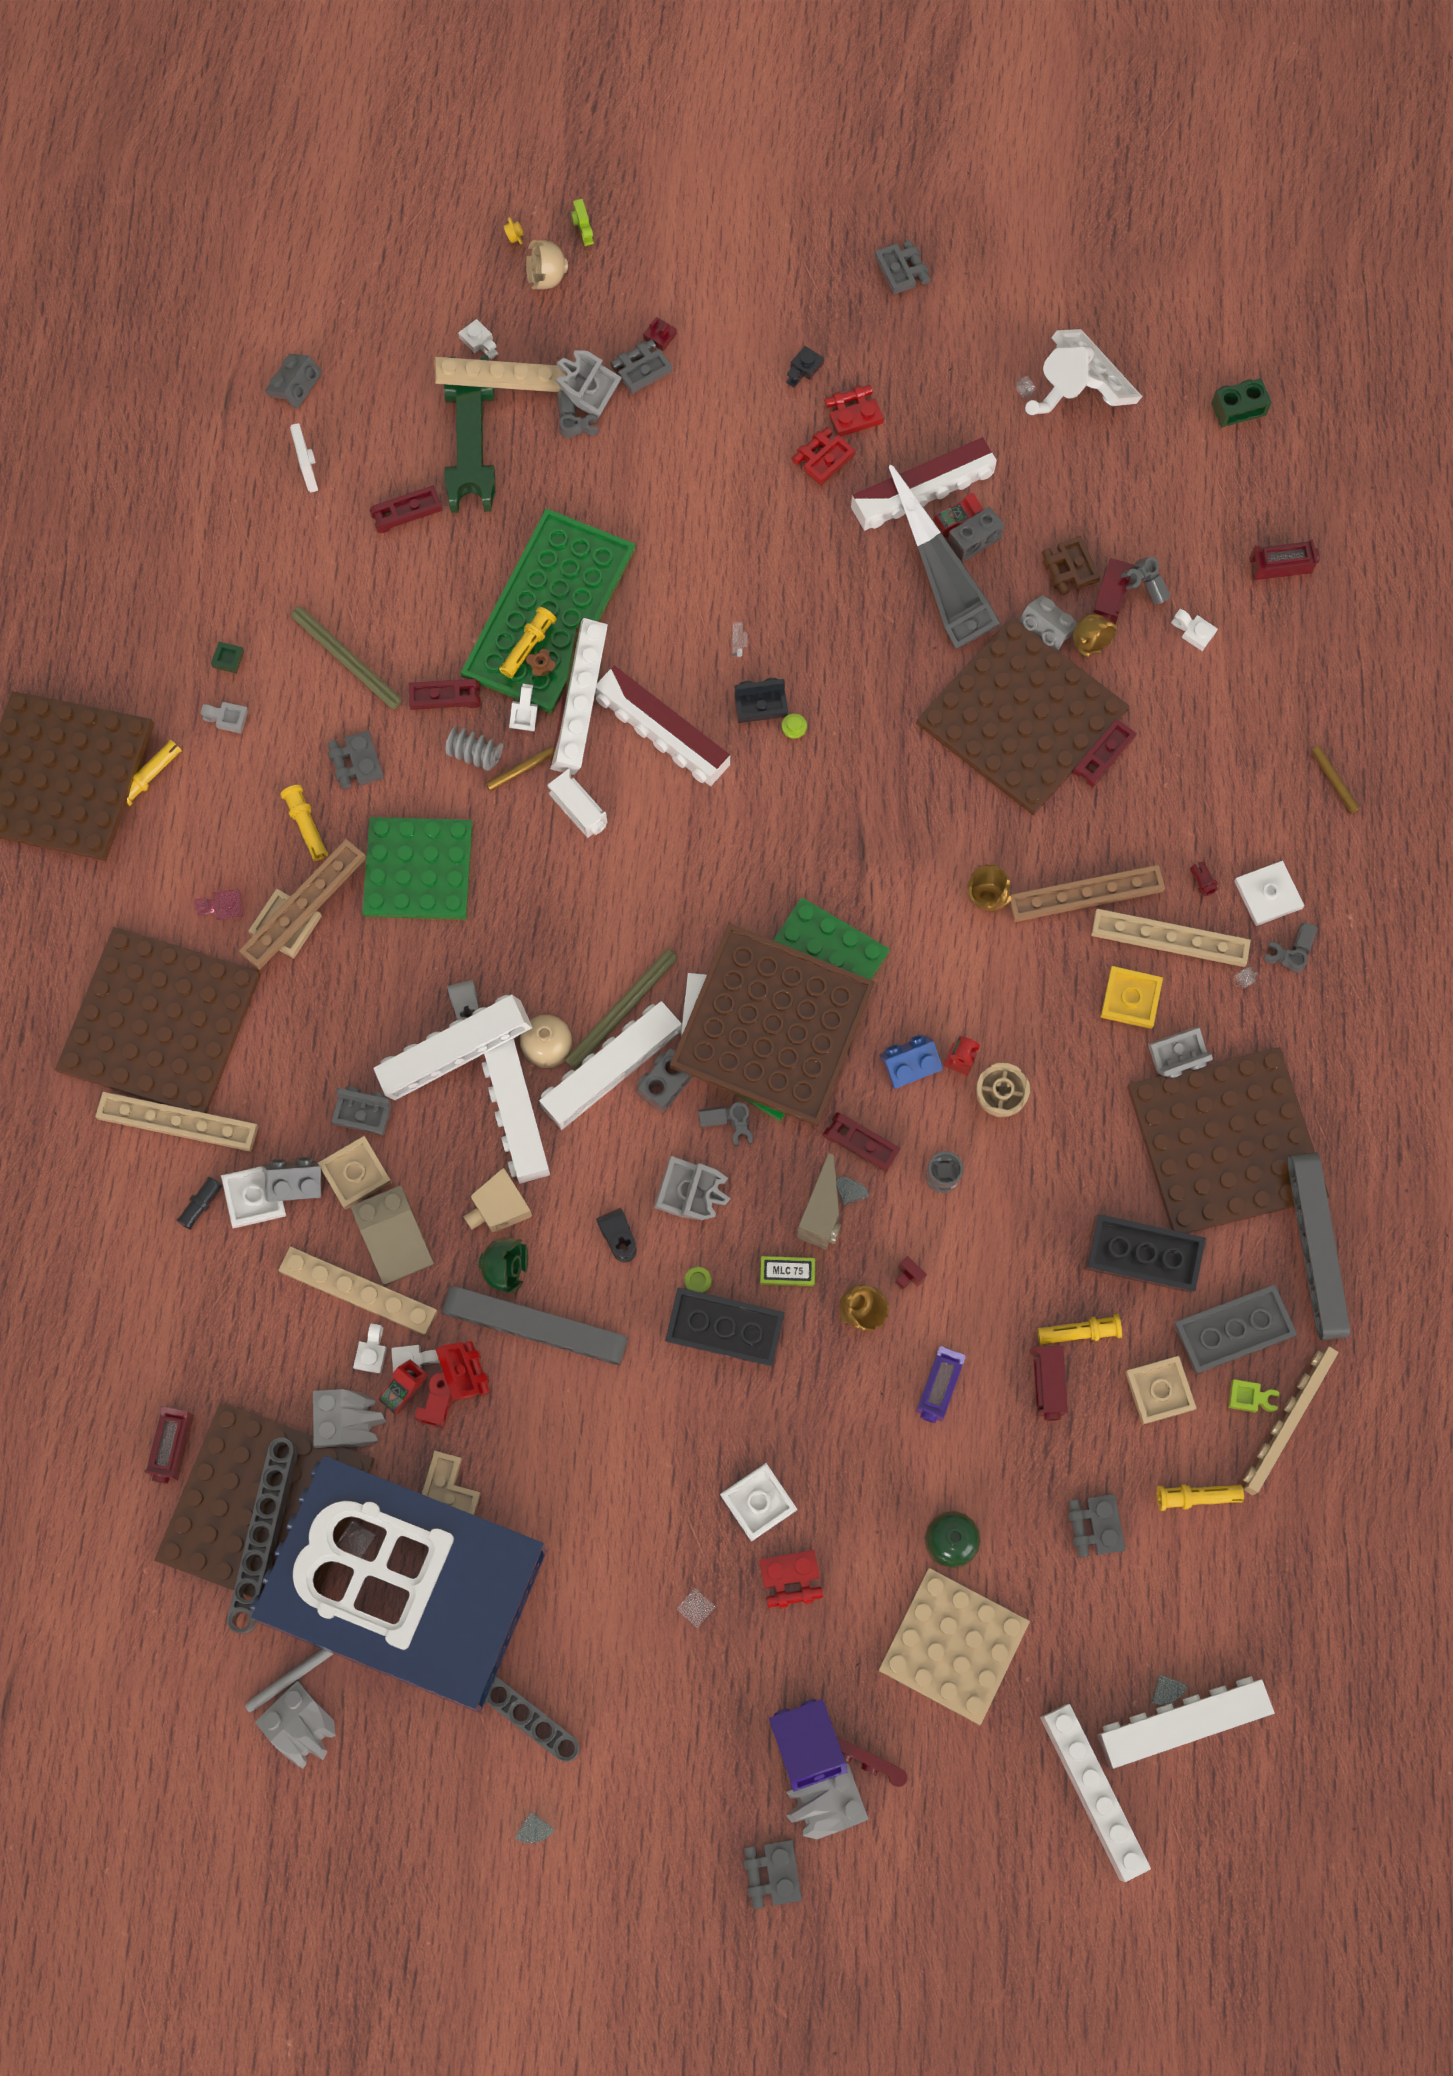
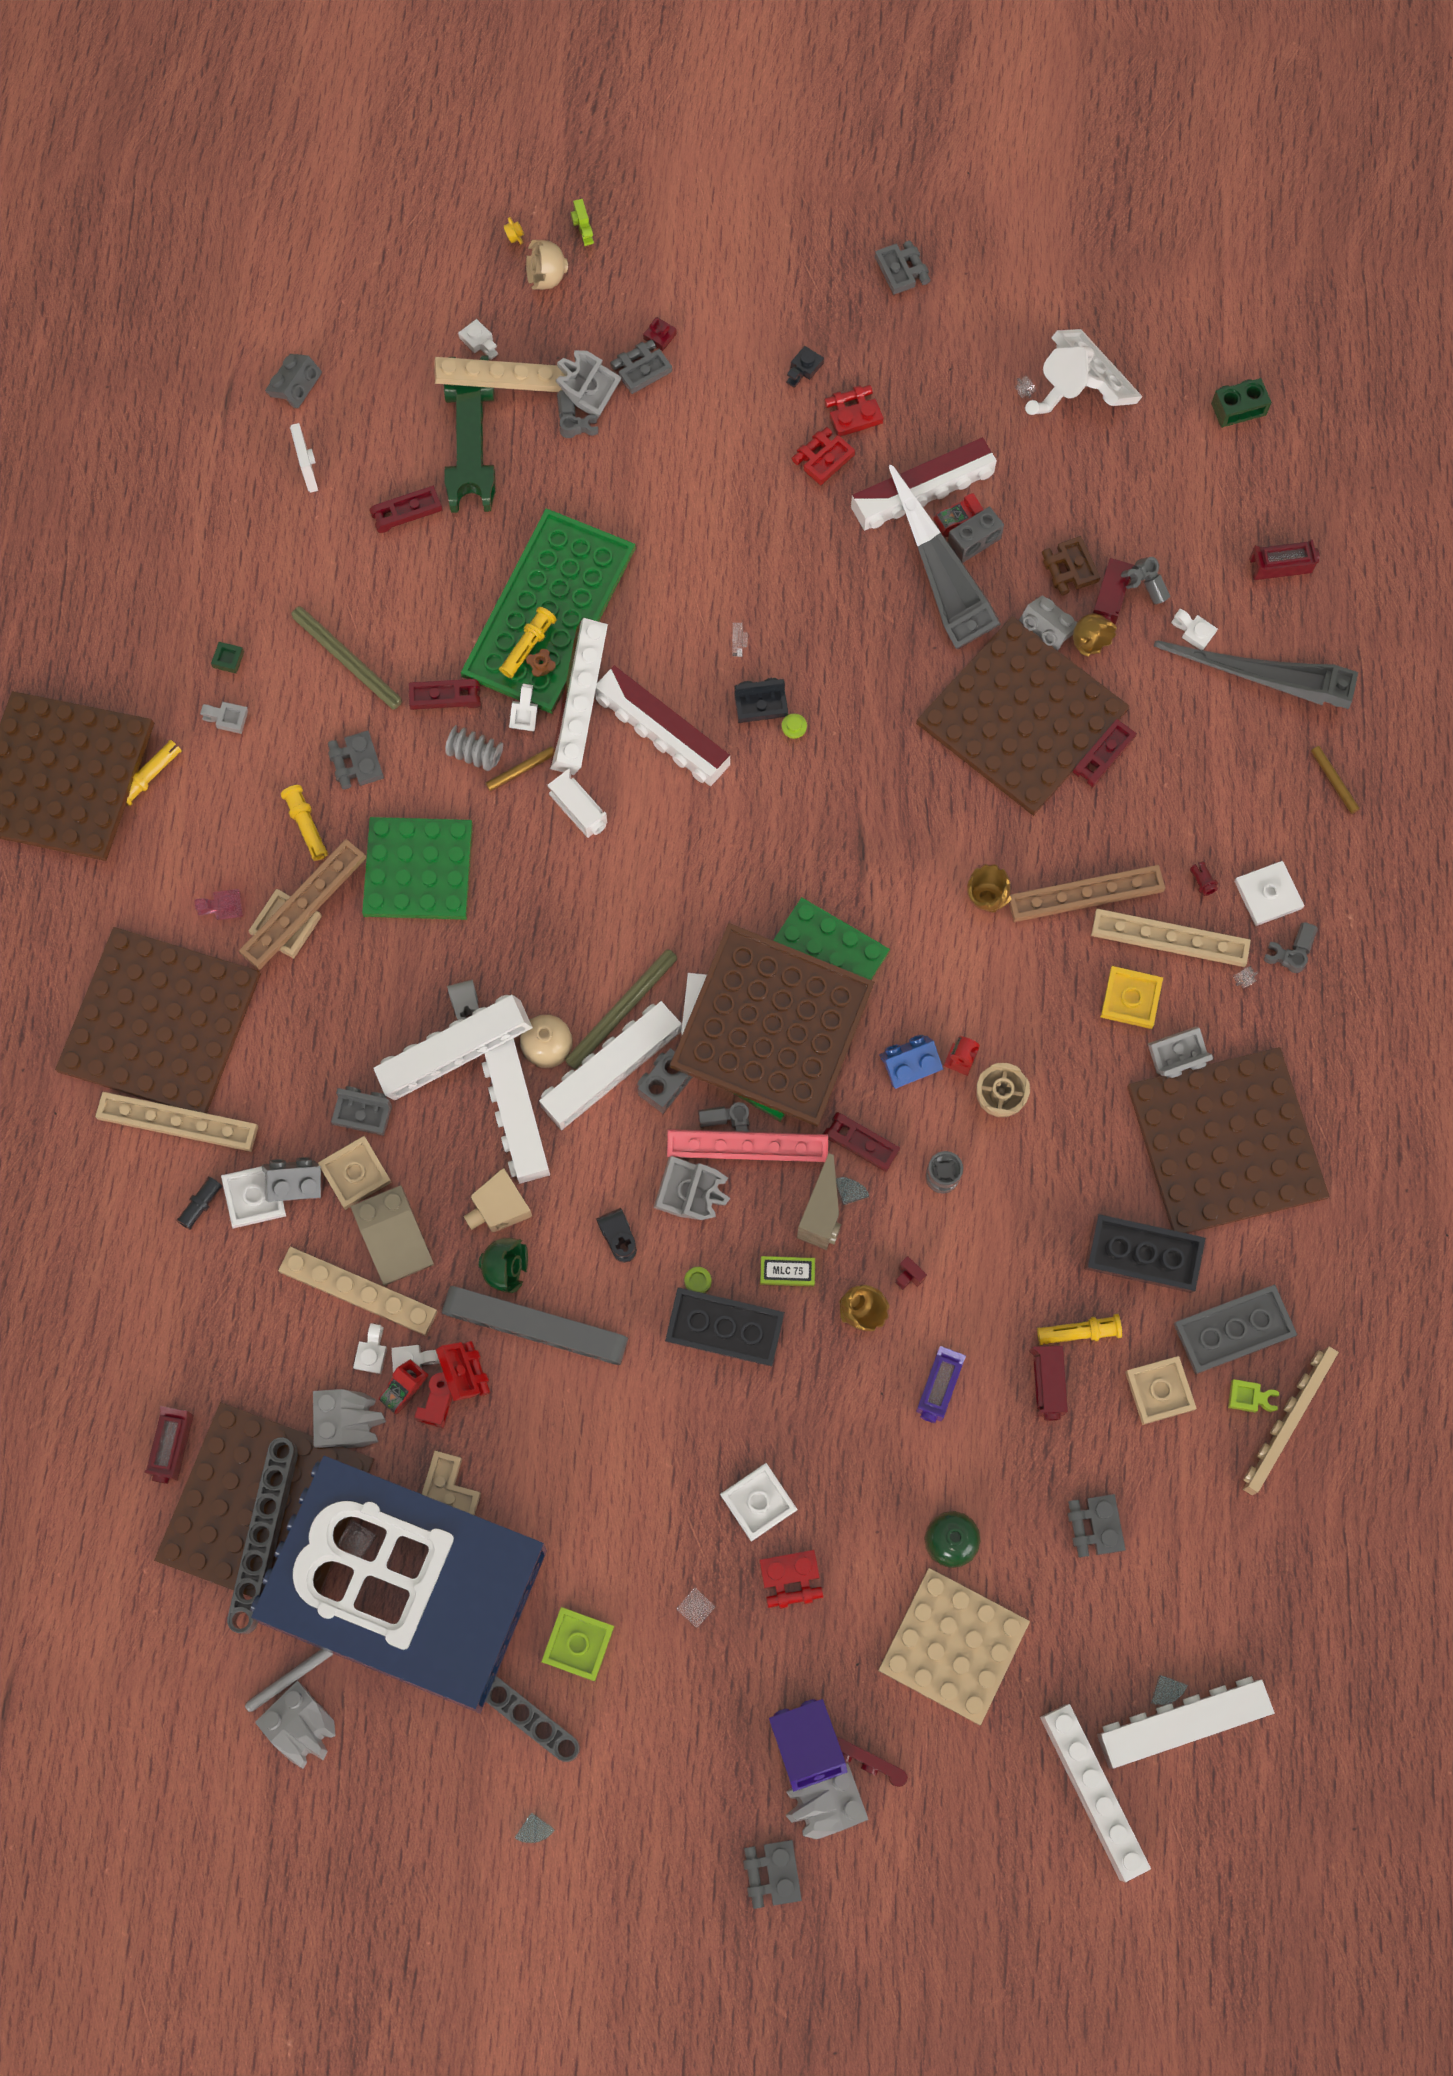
(578, 1644): none -> lime plate
(747, 1145): none -> coral tile
(1186, 1496): yellow pin -> none
(1308, 681): none -> dark grey plate
(1318, 1246): dark grey beam -> none

